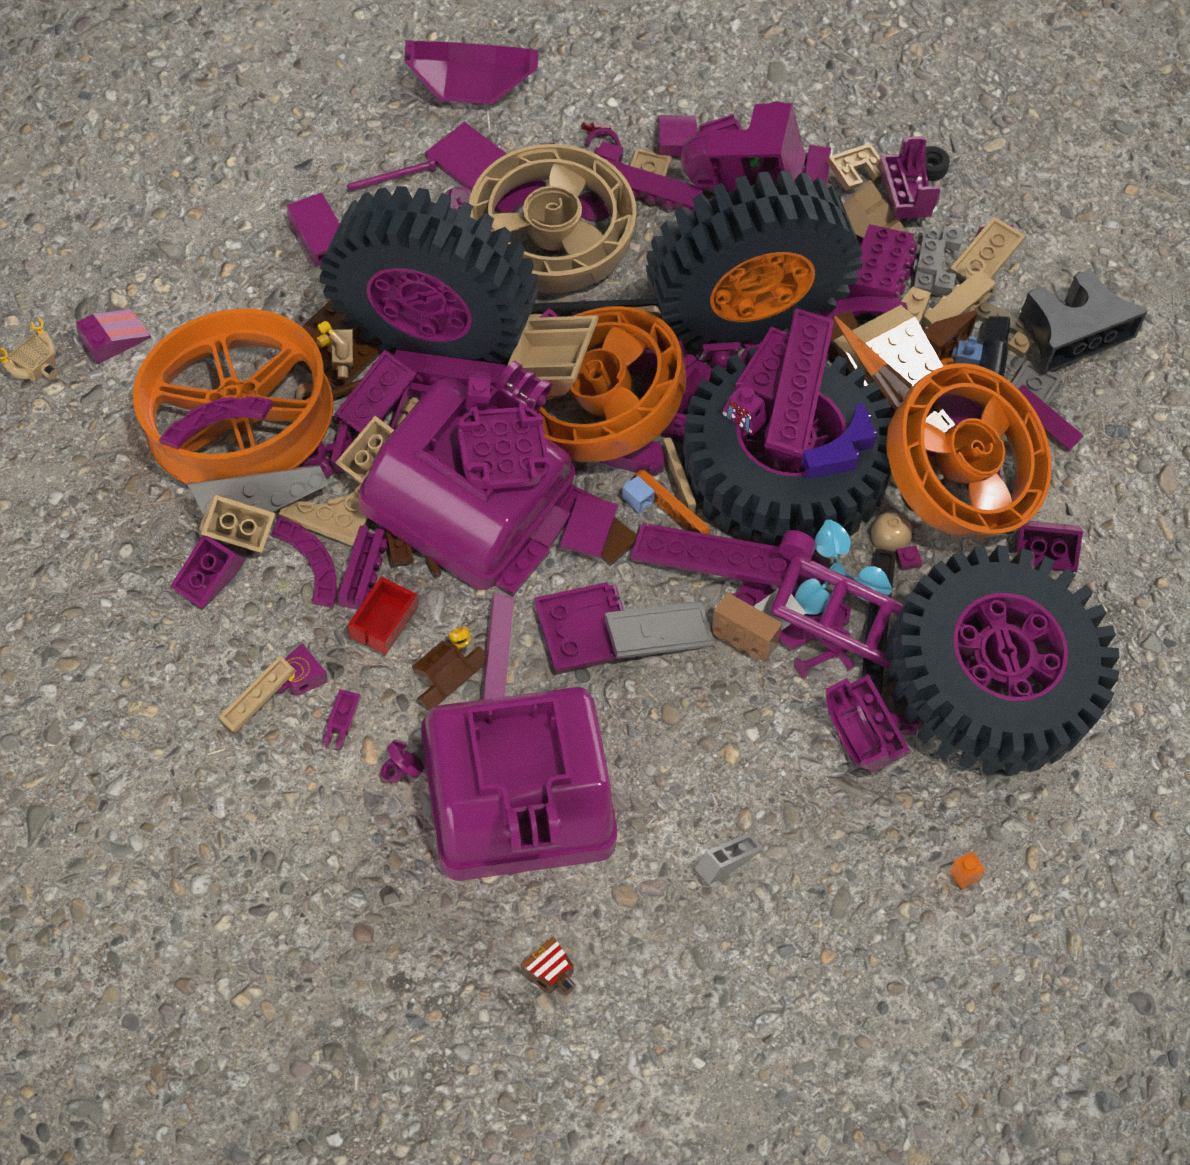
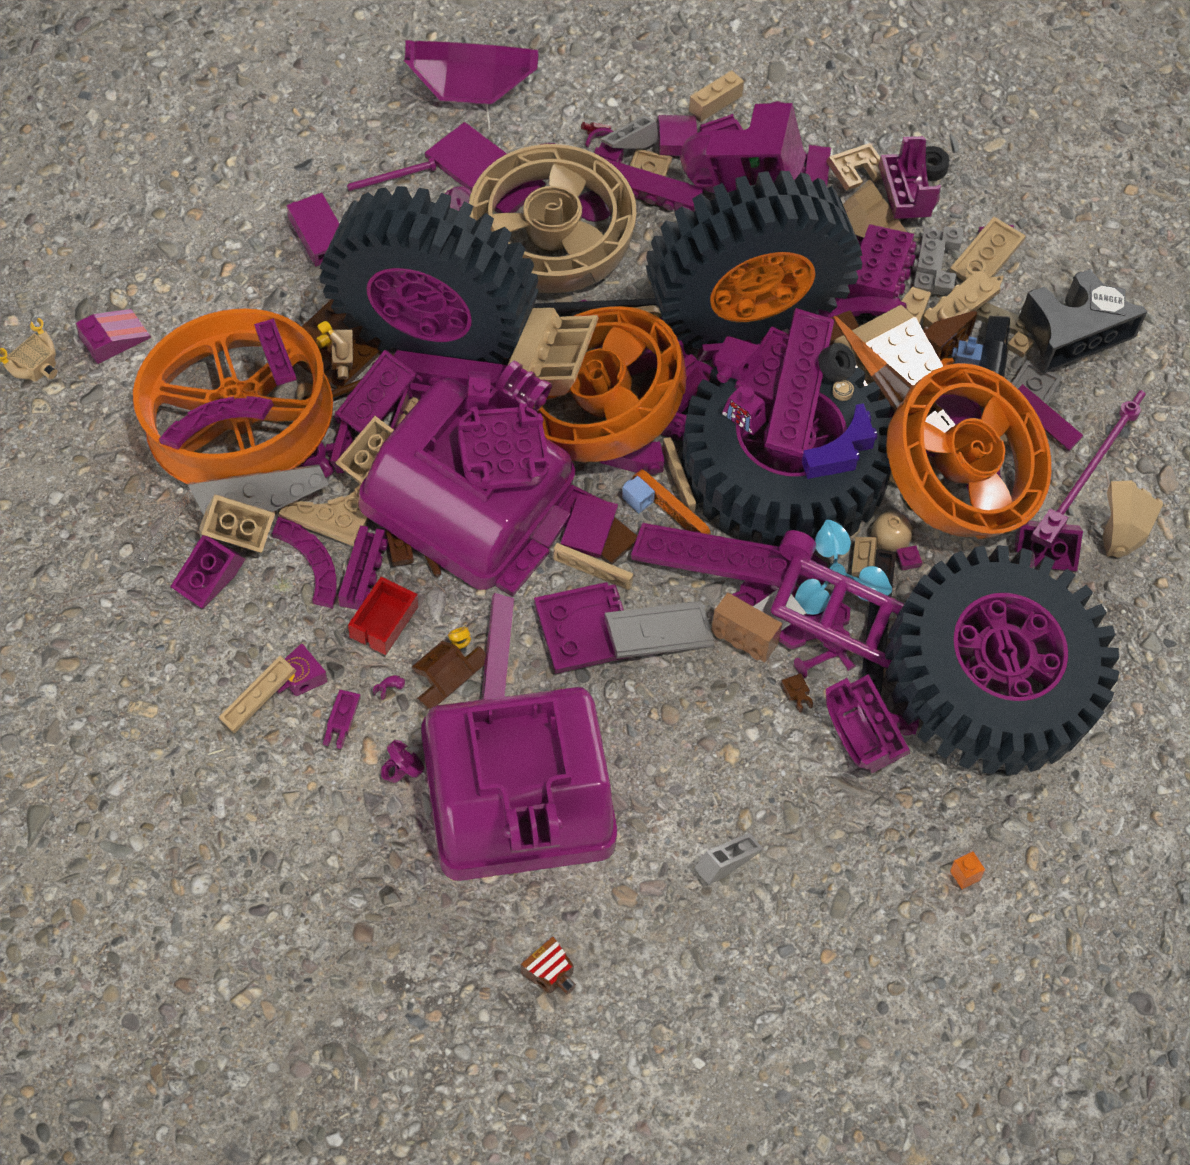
(275, 352): none -> magenta tile
(391, 681): none -> magenta arm
(537, 339): none -> tan brick
(593, 566): none -> tan tile
(636, 134): none -> light grey slope
(716, 96): none -> tan brick
(737, 359): none -> magenta torso
(797, 689): none -> reddish brown plate
(829, 366): none -> black tyre
(843, 390): none -> tan tile
(864, 554): none -> tan plate
(976, 296): none -> tan plate
(1054, 521): none -> magenta bar
(1108, 299): none -> sticker
(1130, 519): none -> tan brick

